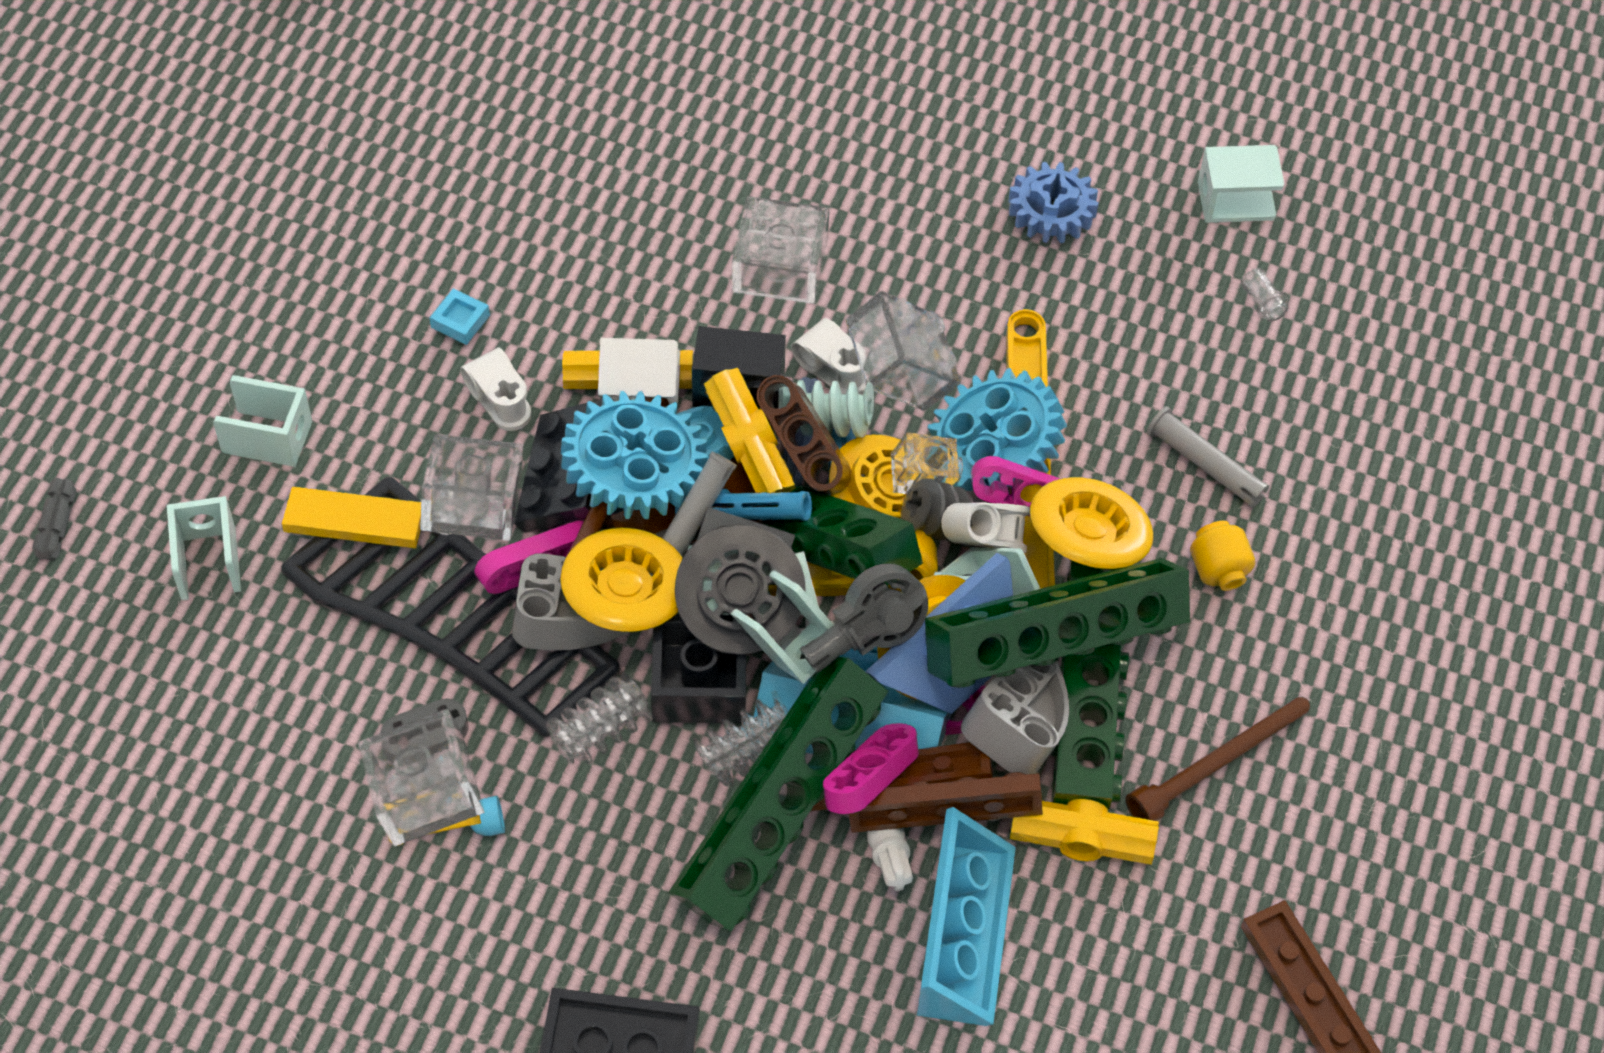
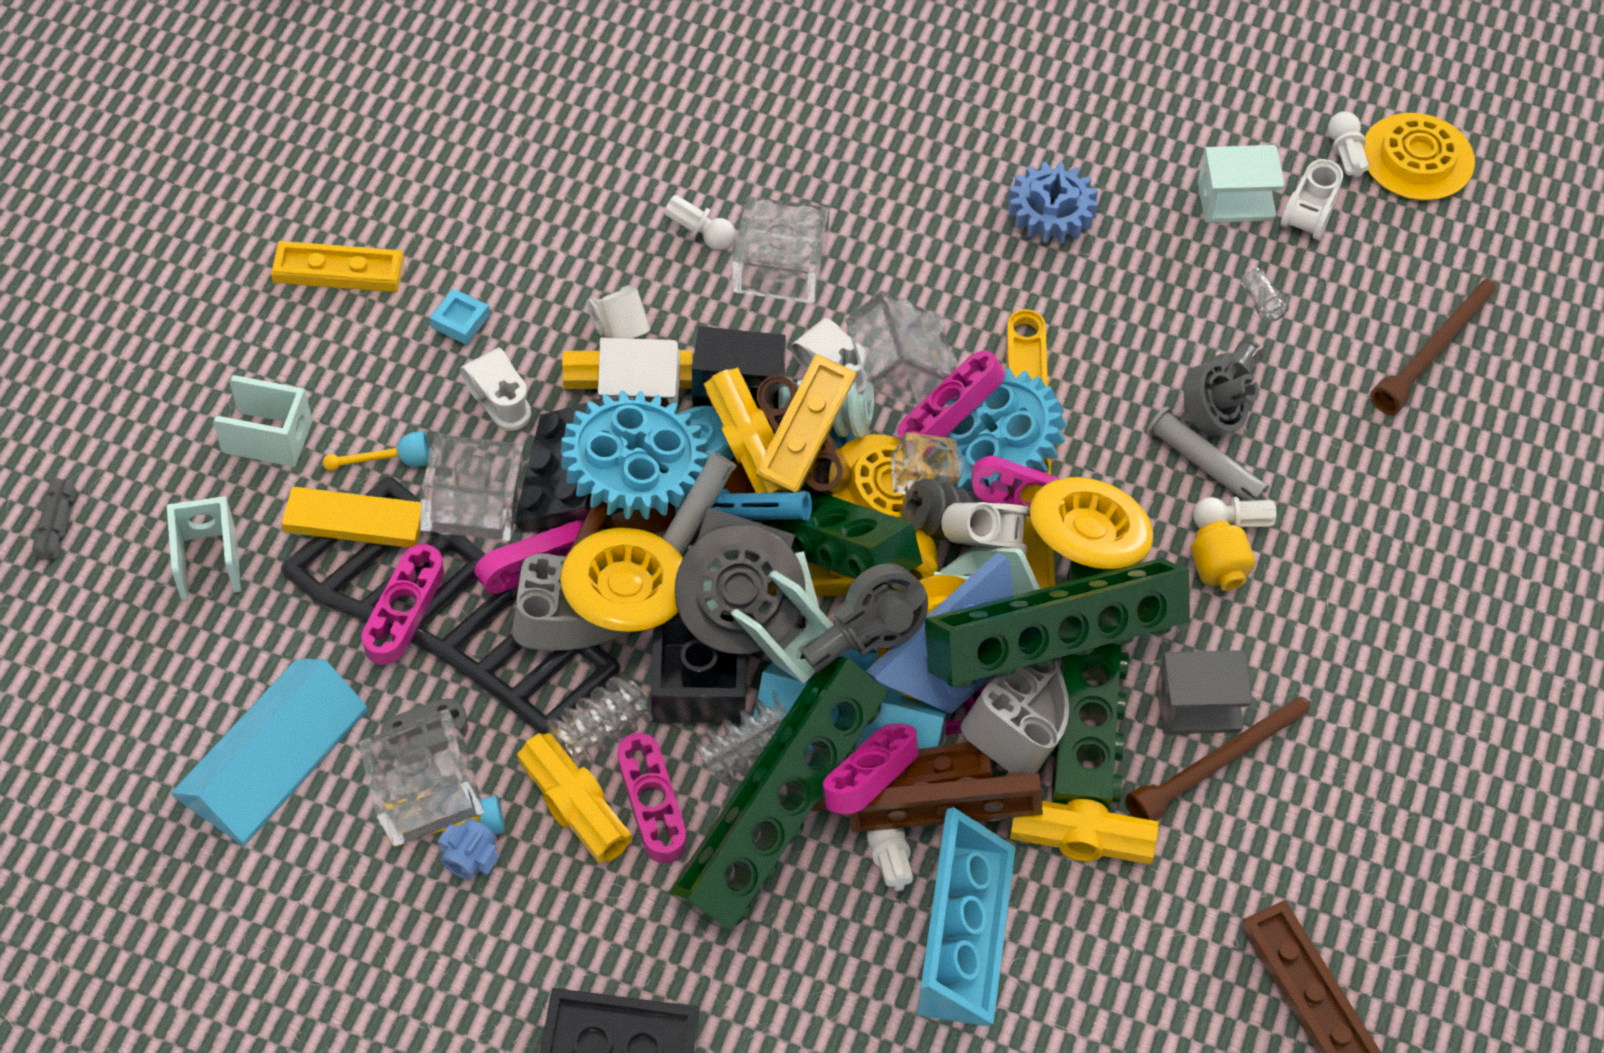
(272, 749): none -> medium azure slope
(337, 266): none -> yellow tile
(406, 622): none -> dark pink beam
(411, 449): none -> hinge
(468, 849): none -> medium blue gear
(574, 798): none -> yellow piece
(619, 314): none -> white piece
(645, 816): none -> dark pink beam
(717, 233): none -> white axle
(806, 424): none -> yellow tile
(978, 373): none -> dark pink beam
(1203, 691): none -> dark grey piece
(1220, 391): none -> dark grey pin
(1239, 513): none -> white axle
(1314, 198): none -> white piece
(1349, 142): none -> white axle
(1393, 392): none -> reddish brown piece
(1408, 156): none -> yellow wheel

